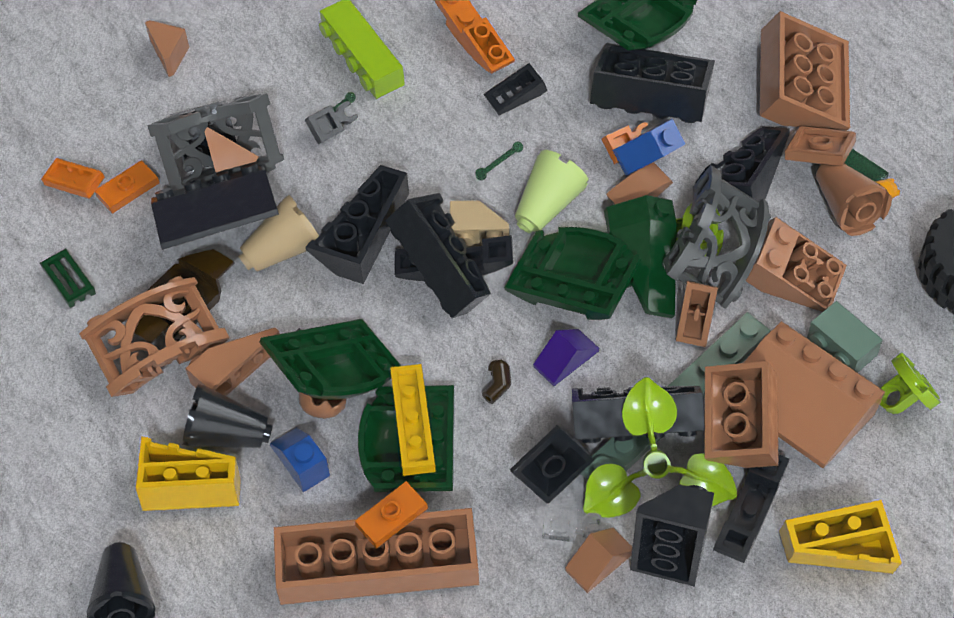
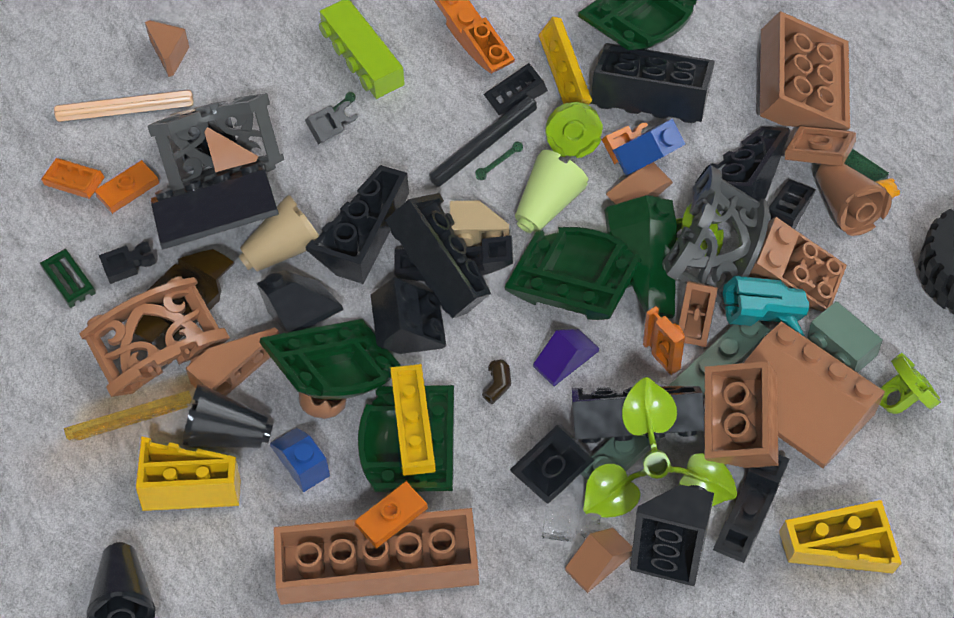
(122, 263): none -> black plate
(123, 105): none -> light nougat axle
(129, 416): none -> clear yellow tile
(296, 300): none -> black slope
(407, 318): none -> black slope
(482, 141): none -> black axle
(564, 63): none -> yellow plate
(574, 129): none -> lime tile
(664, 339): none -> orange plate
(764, 301): none -> teal piece
(789, 207): none -> black slope

